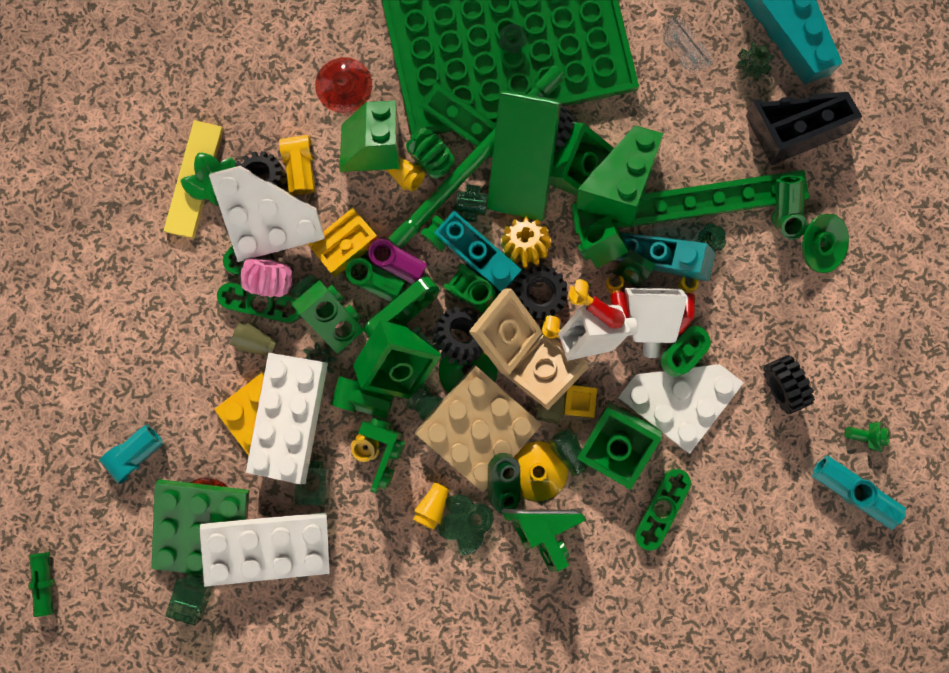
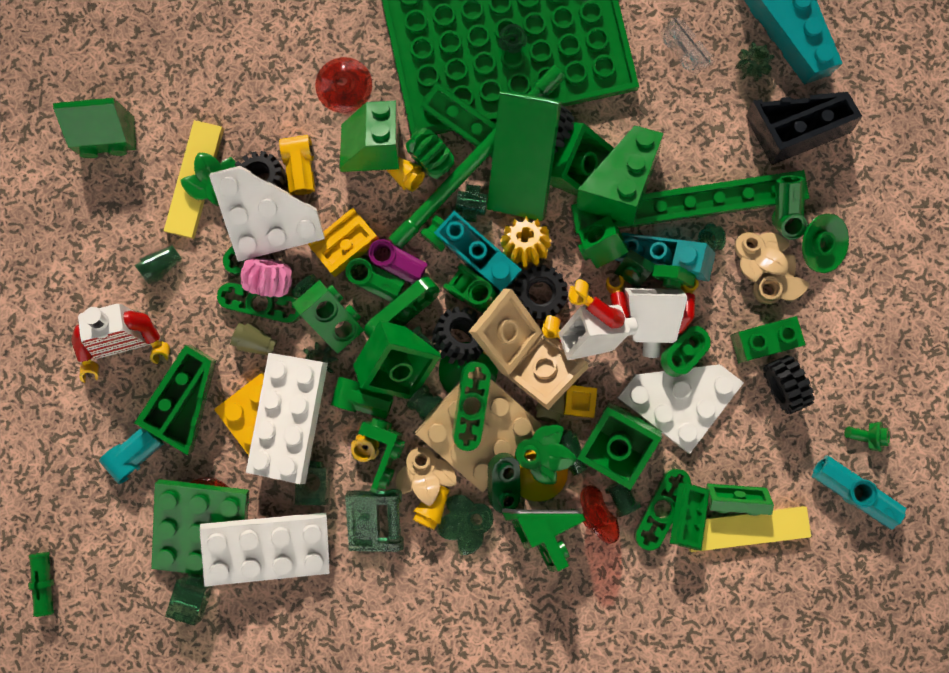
(96, 127): none -> green slope
(113, 331): none -> torso
(158, 264): none -> clear green cone
(180, 400): none -> green wedge
(364, 521): none -> clear green plate
(425, 479): none -> tan plate
(460, 427): none -> green beam
(549, 454): none -> green plate
(598, 516): none -> clear red dish
(623, 499): none -> clear green bush
(673, 276): none -> green plate
(689, 516): none -> green plate
(740, 499): none -> green plate
(750, 529): none -> light yellow tile
(765, 257): none -> tan plate
(767, 339): none -> green brick
(783, 286): none -> tan plate

